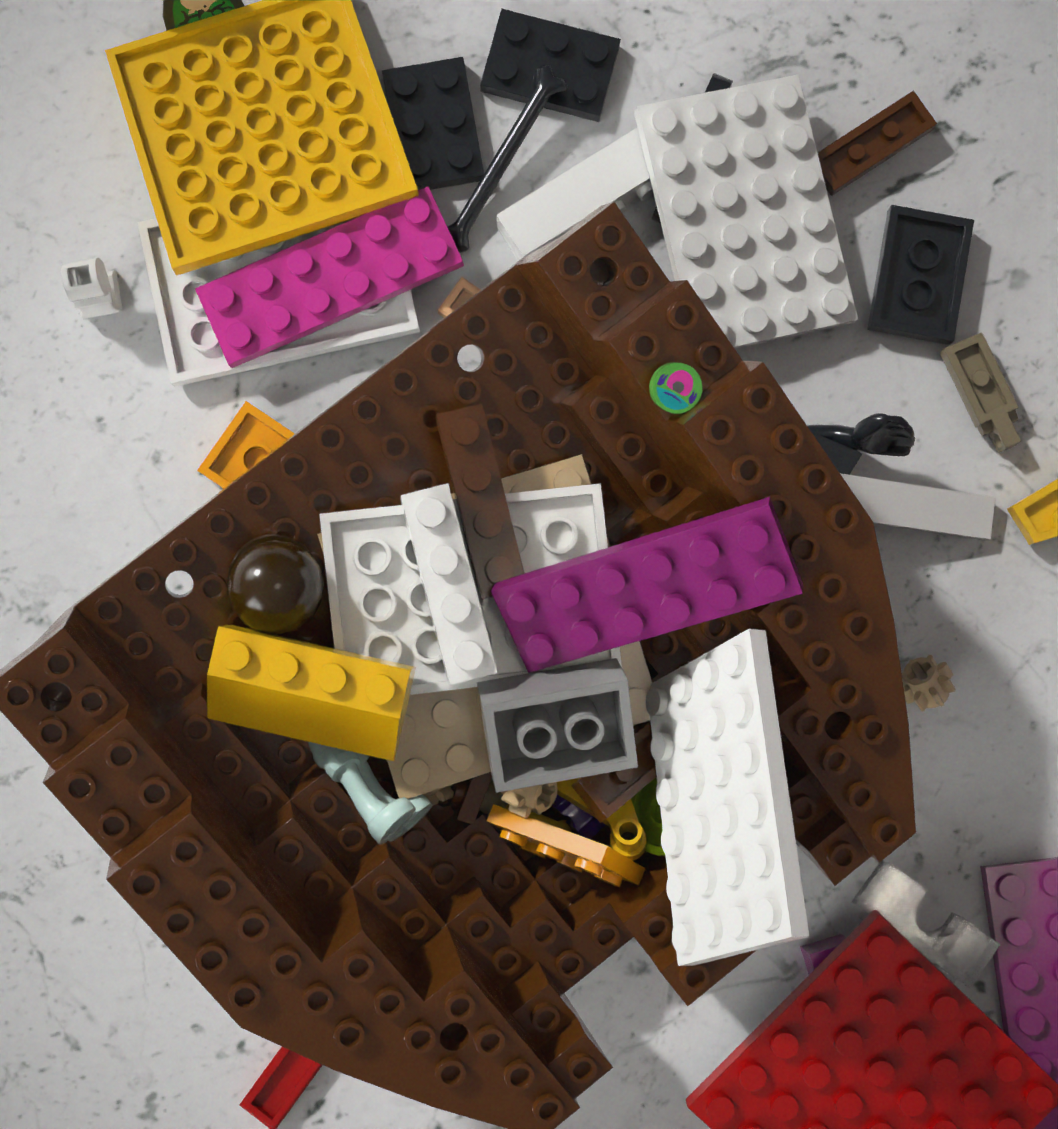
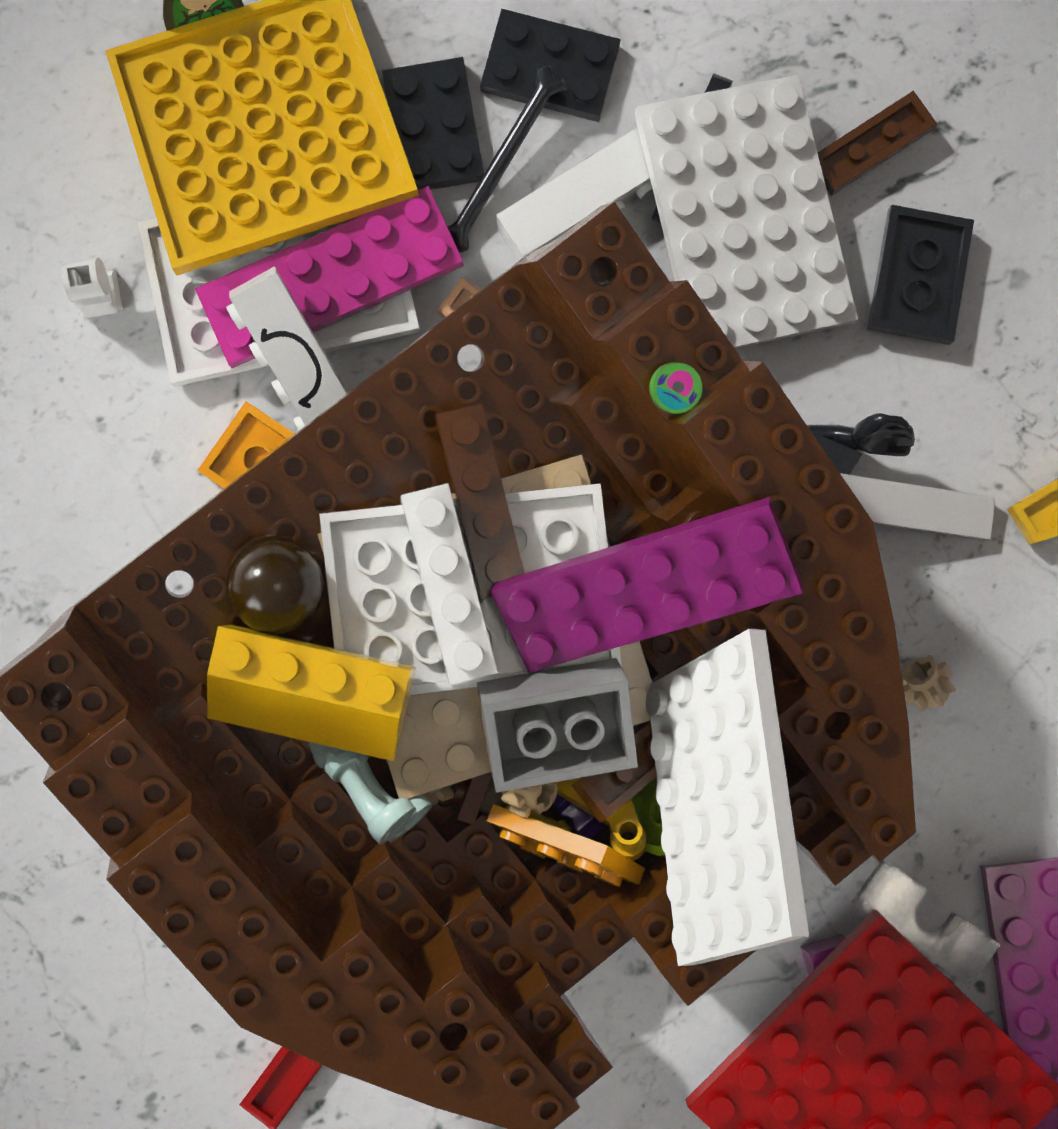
(286, 345): none -> white brick
(983, 390): dark tan hinge -> none

